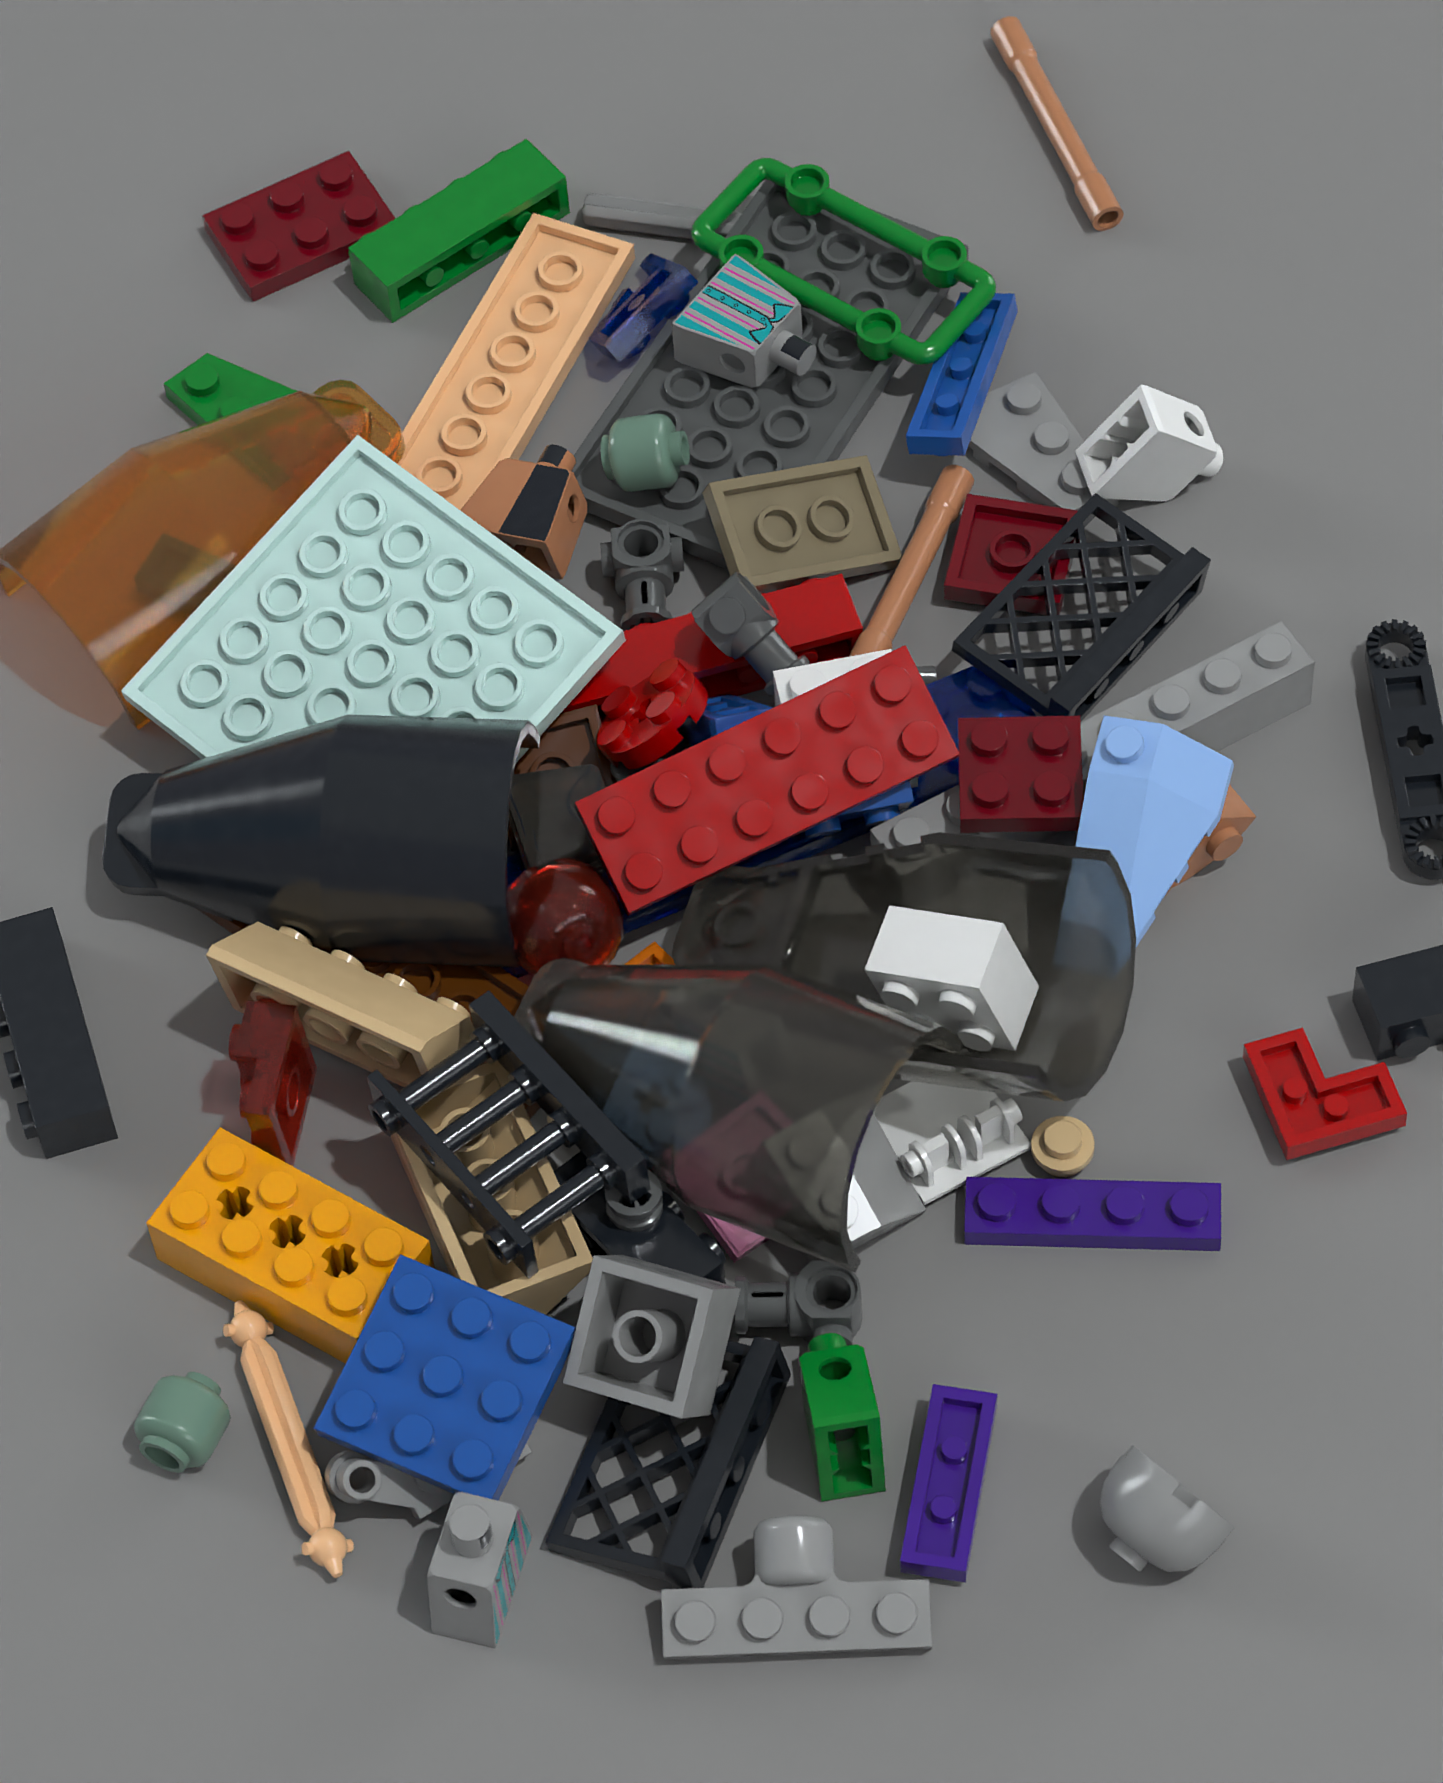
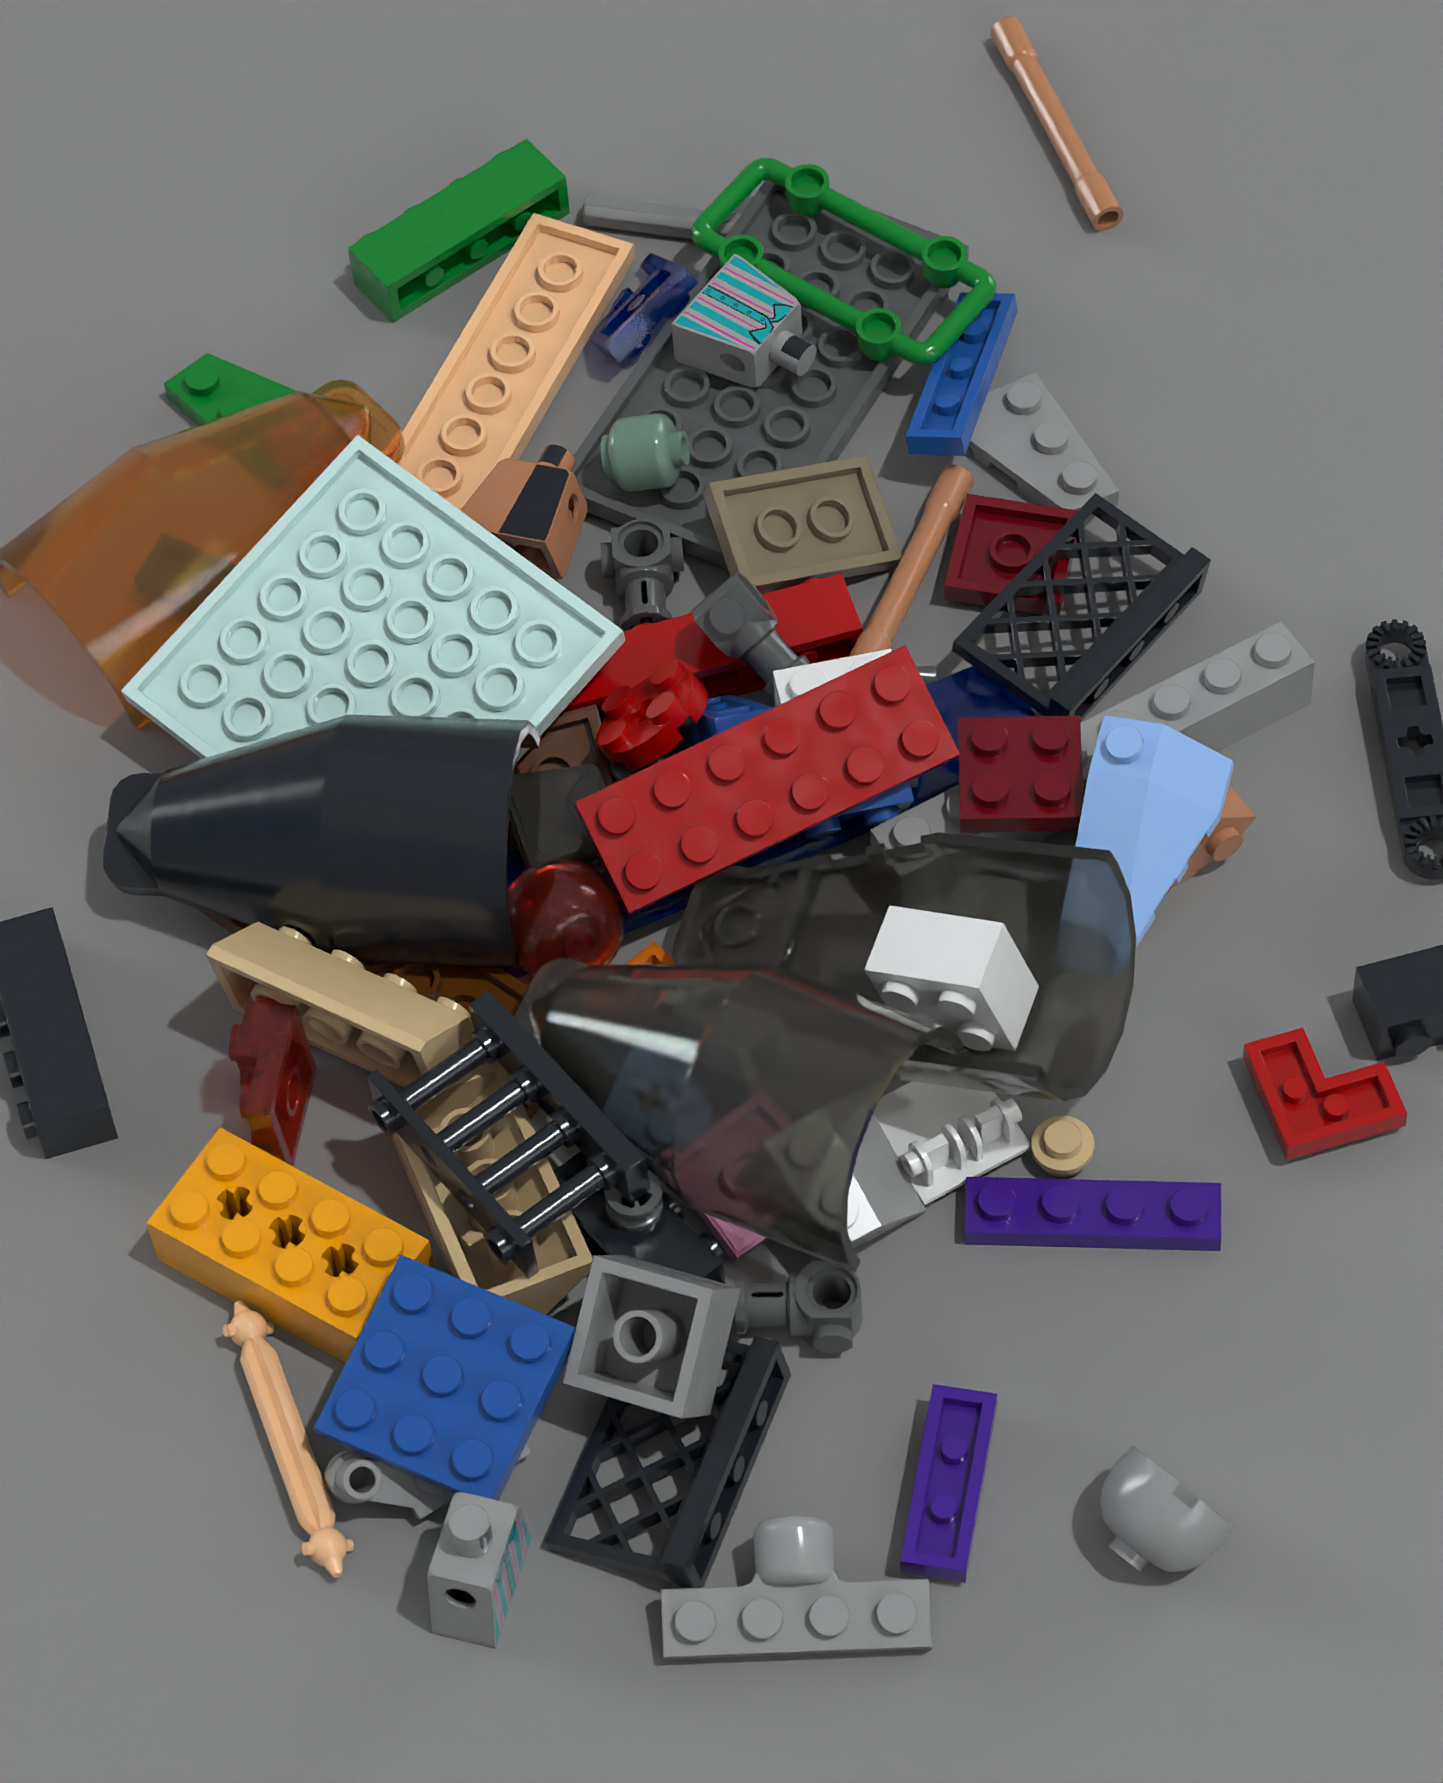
(182, 1422): sand green head -> none
(297, 225): dark red plate -> none
(839, 1397): green torso -> none
(1149, 448): white torso -> none

